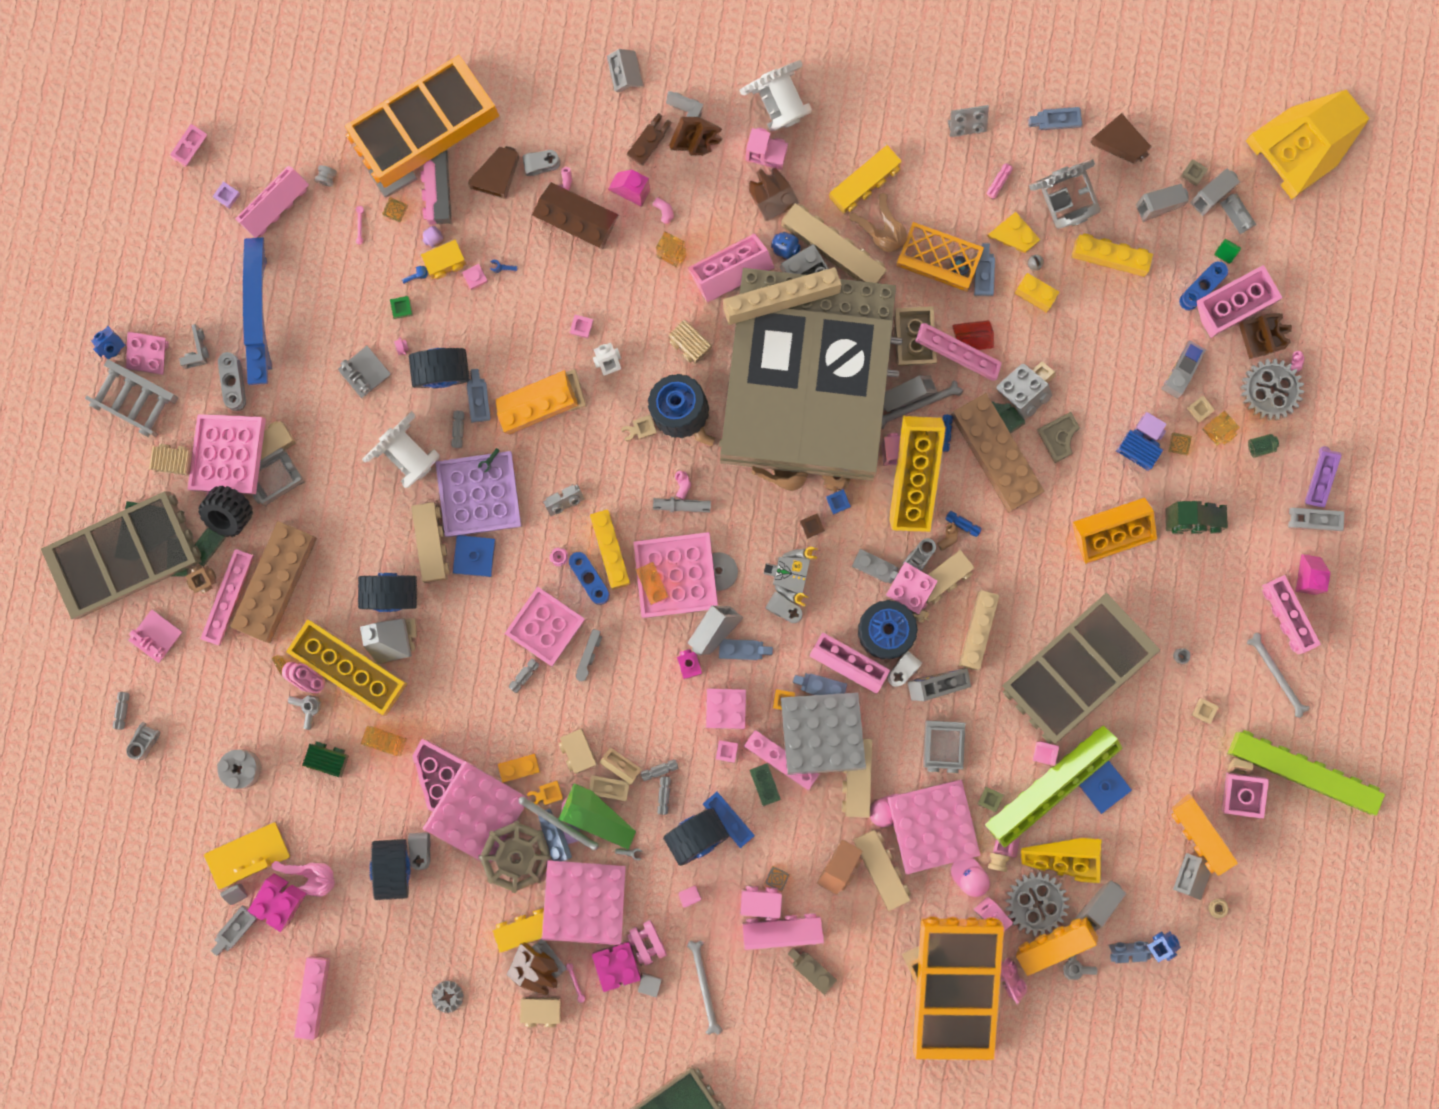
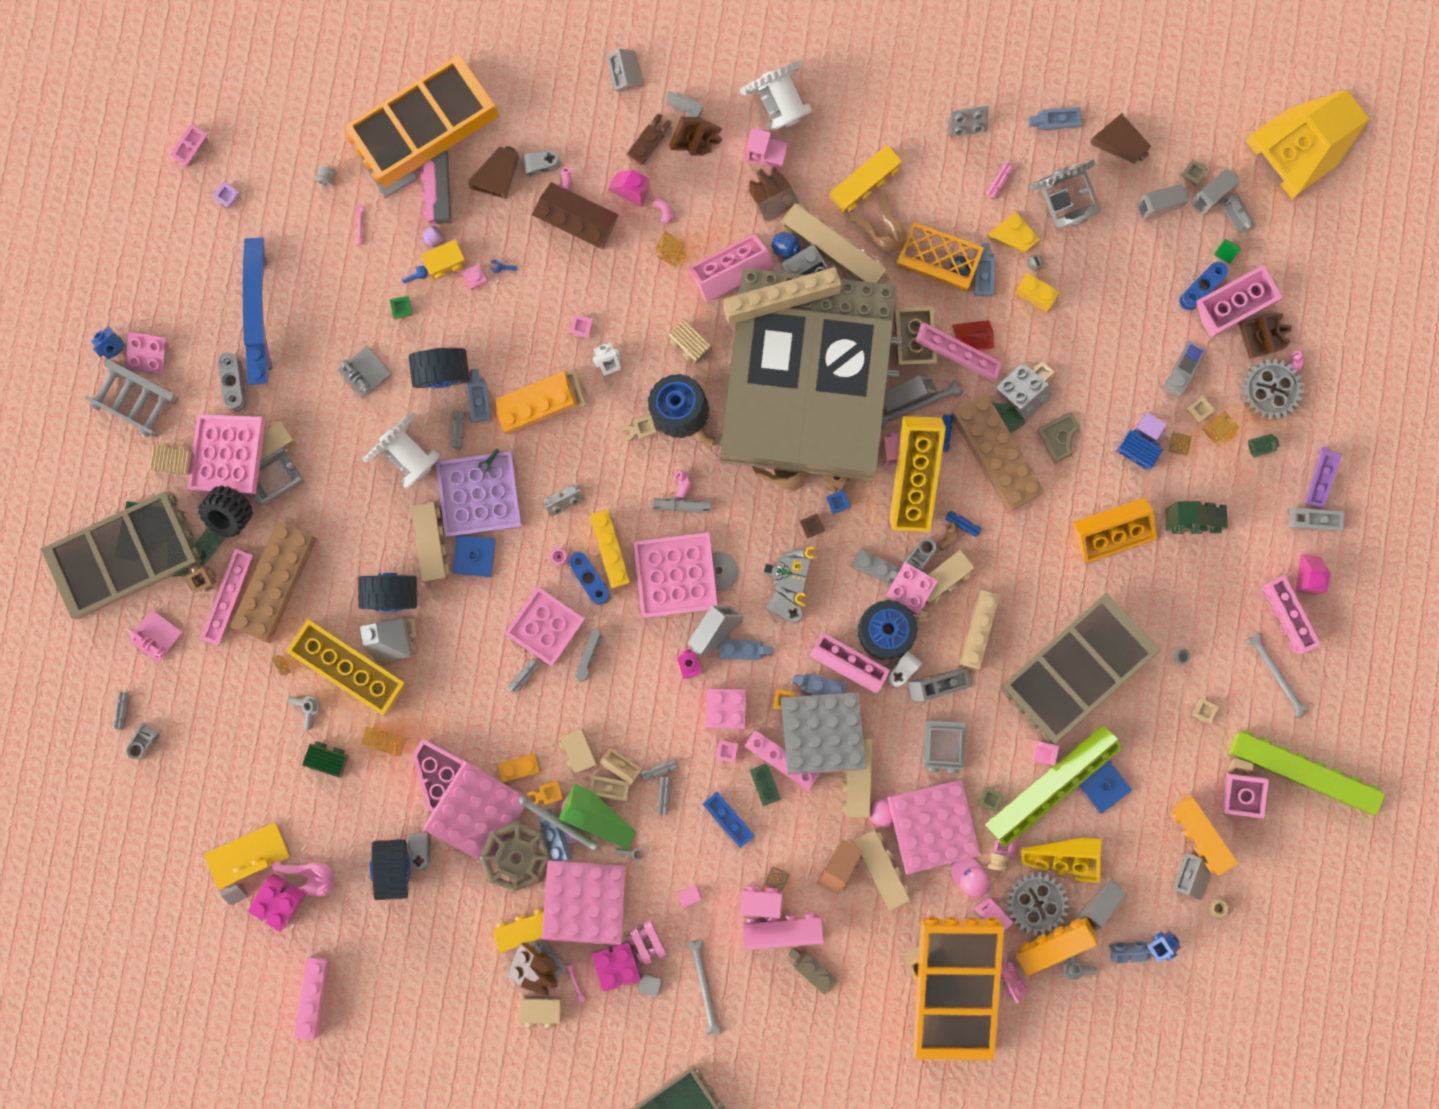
(193, 359): light grey bracket -> none
(229, 764): light grey brick -> none
(233, 930): light grey hinge -> none
(272, 202): bright pink brick -> none
(303, 677): bright pink brick -> none
(394, 210): clear yellow tile -> none
(401, 346): bright pink plate -> none
(451, 988): light grey gear -> none
(652, 583): clear yellow plate -> none
(696, 836): black wheel -> none
(1112, 255): yellow brick -> none

